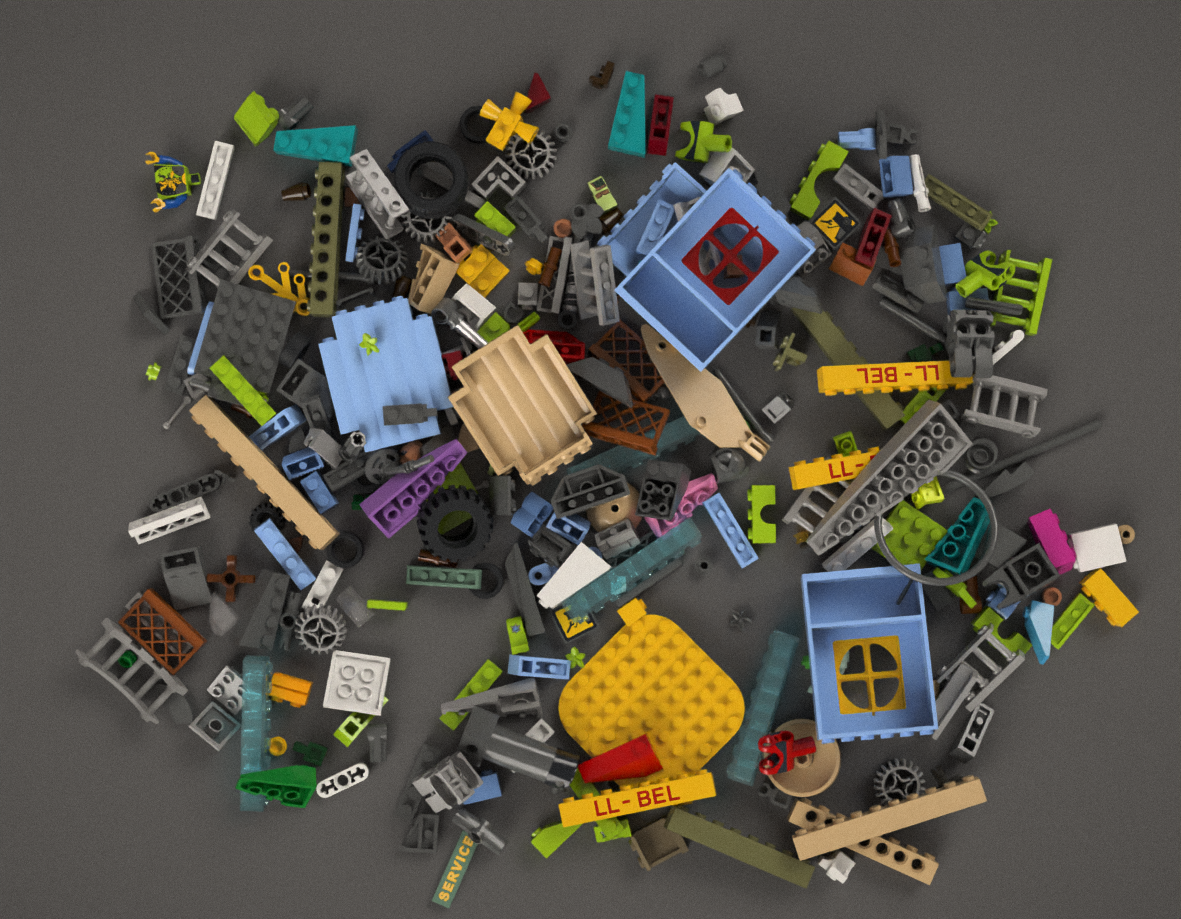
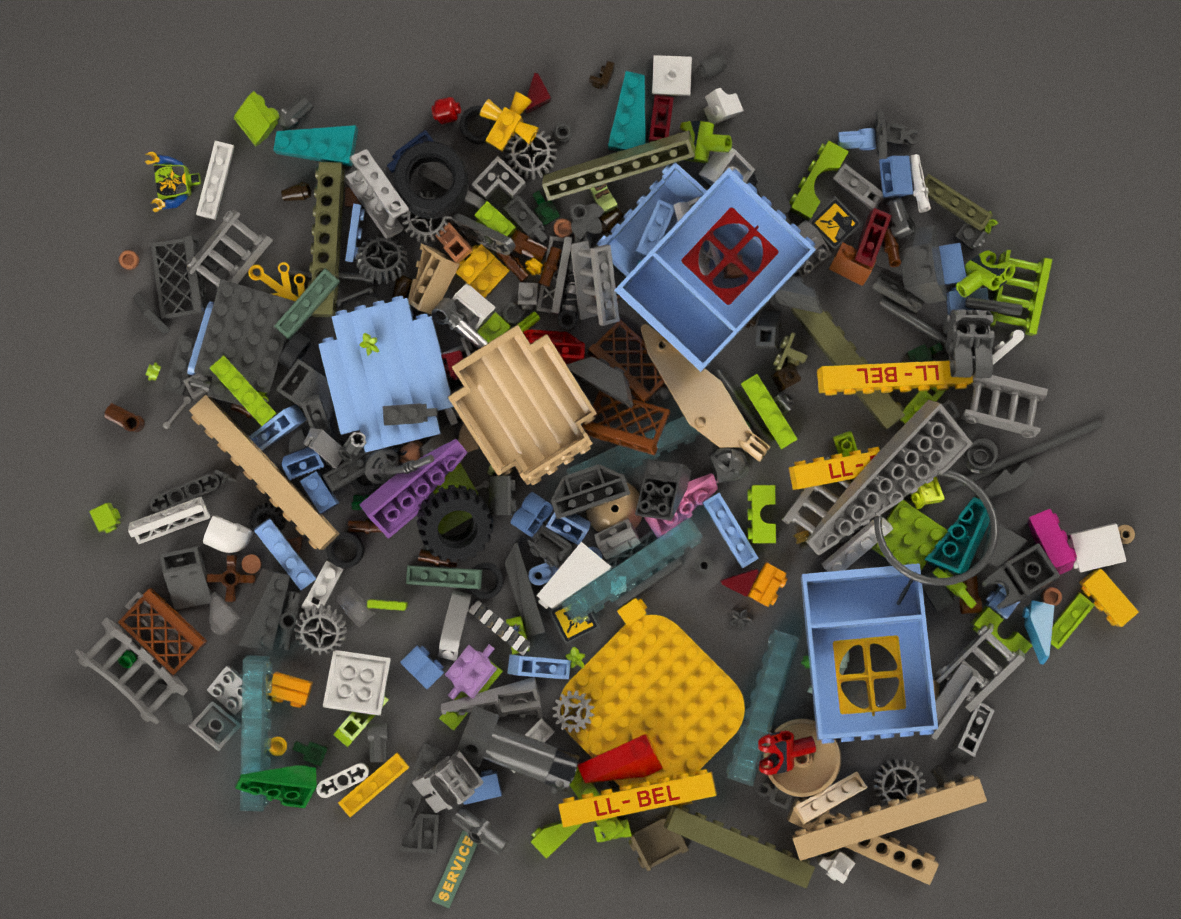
(106, 517): none -> lime brick
(123, 418): none -> reddish brown piece
(129, 260): none -> nougat tile
(227, 536): none -> white brick
(251, 563): none -> nougat tile
(307, 304): none -> sand green tile
(363, 526): none -> reddish brown pin
(373, 784): none -> yellow plate
(422, 666): none -> medium blue brick
(446, 110): none -> red head
(454, 625): none -> light grey arch
(470, 671): none -> lavender plate
(500, 627): none -> sticker
(514, 265): none -> reddish brown pin
(528, 247): none -> reddish brown piece
(546, 210): none -> dark green plate
(579, 718): none -> light grey gear
(618, 165): none -> olive brick
(671, 75): none -> white plate
(742, 582): none -> dark red slope
(767, 584): none -> light orange brick
(769, 411): none -> lime arch
(786, 377): none -> dark brown bracket
(830, 798): none -> tan plate

